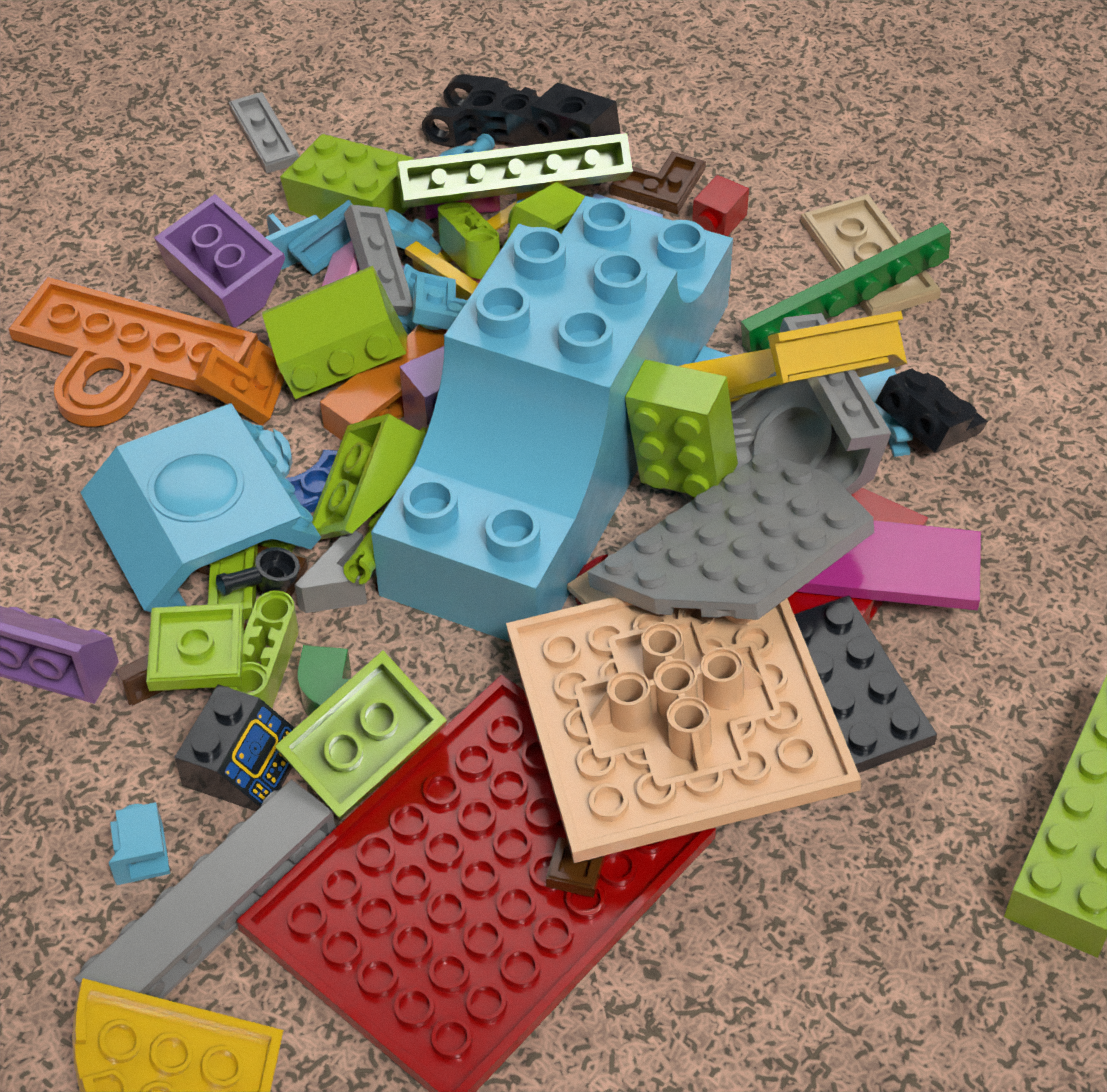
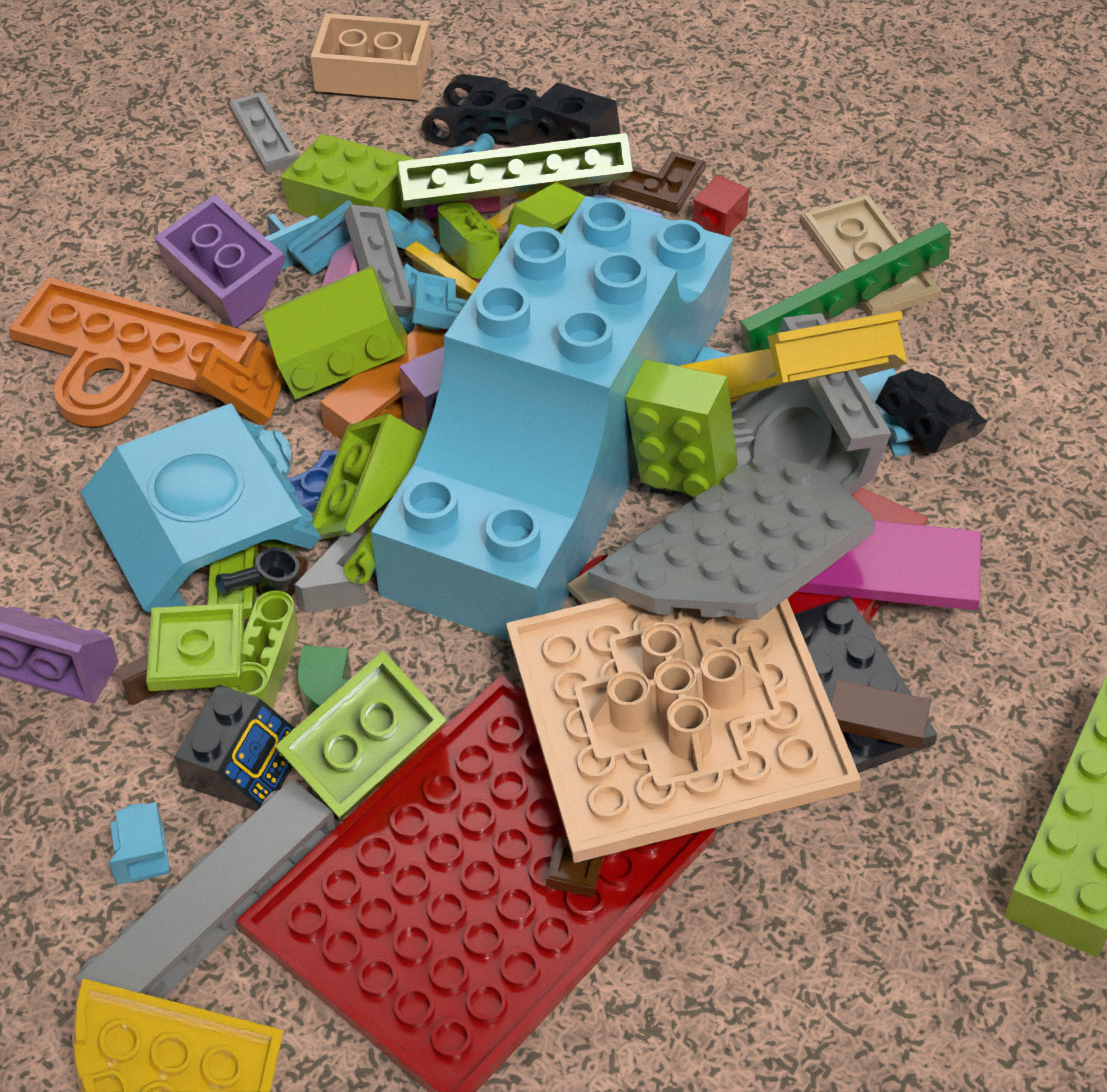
(371, 56): none -> light nougat brick
(880, 713): none -> tile

